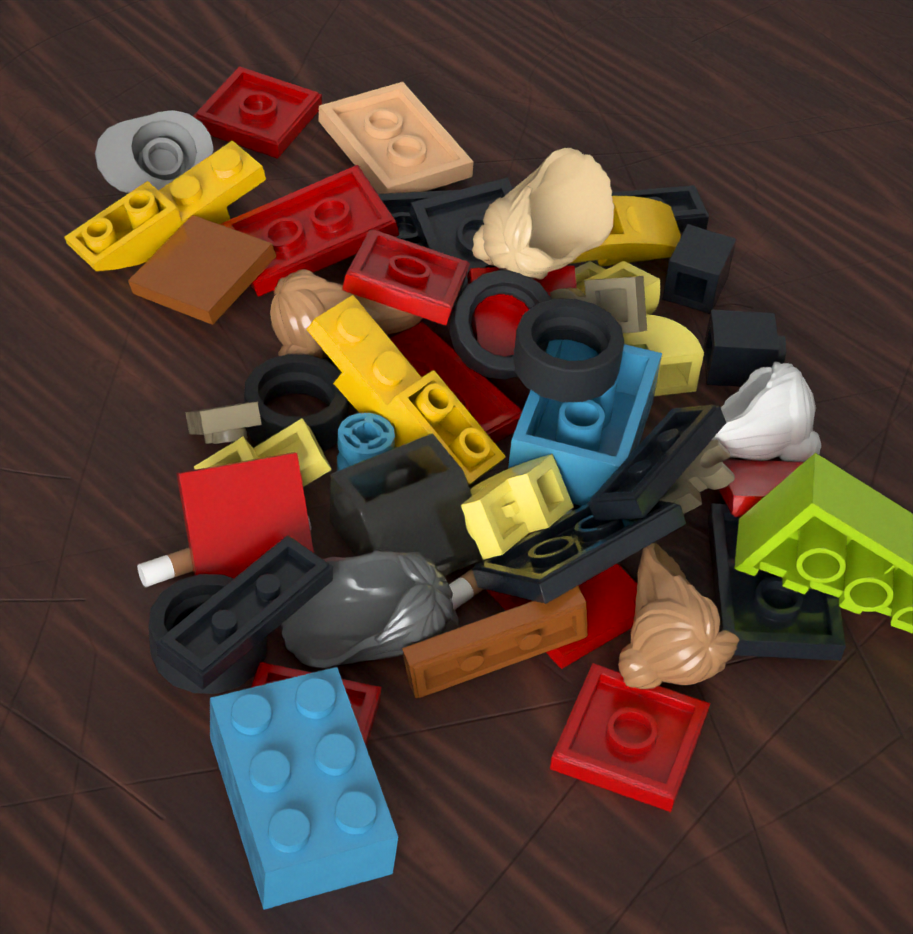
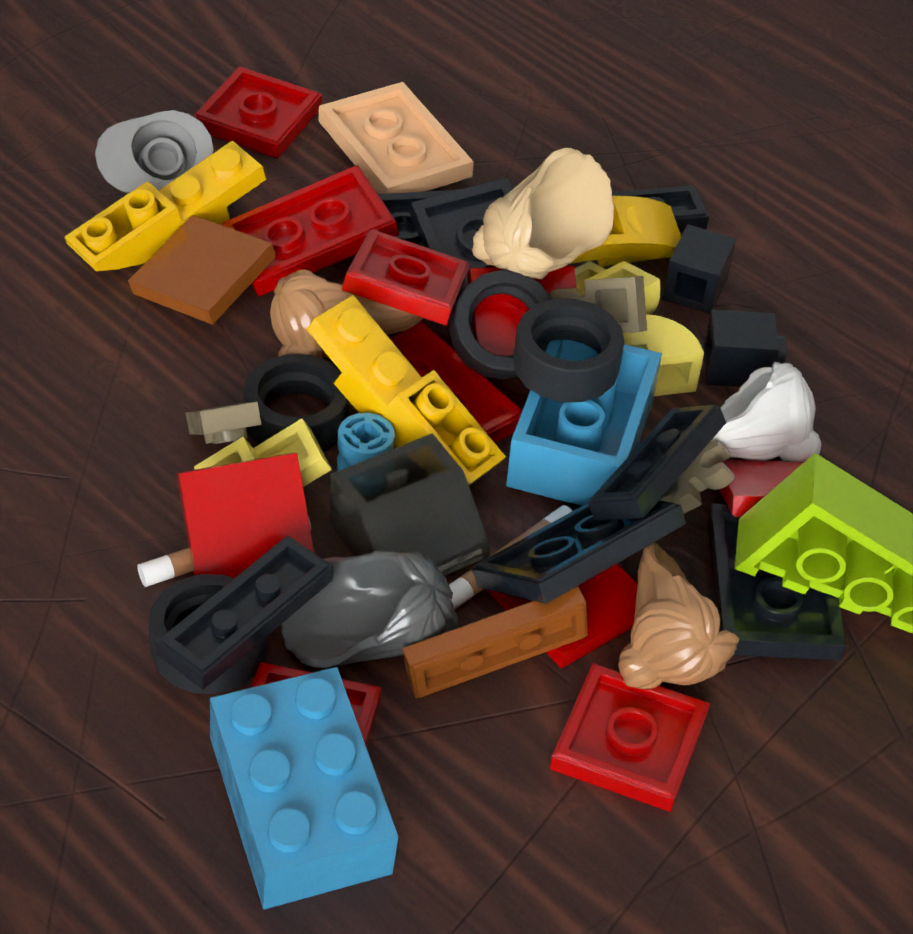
(515, 504): light yellow brick -> none

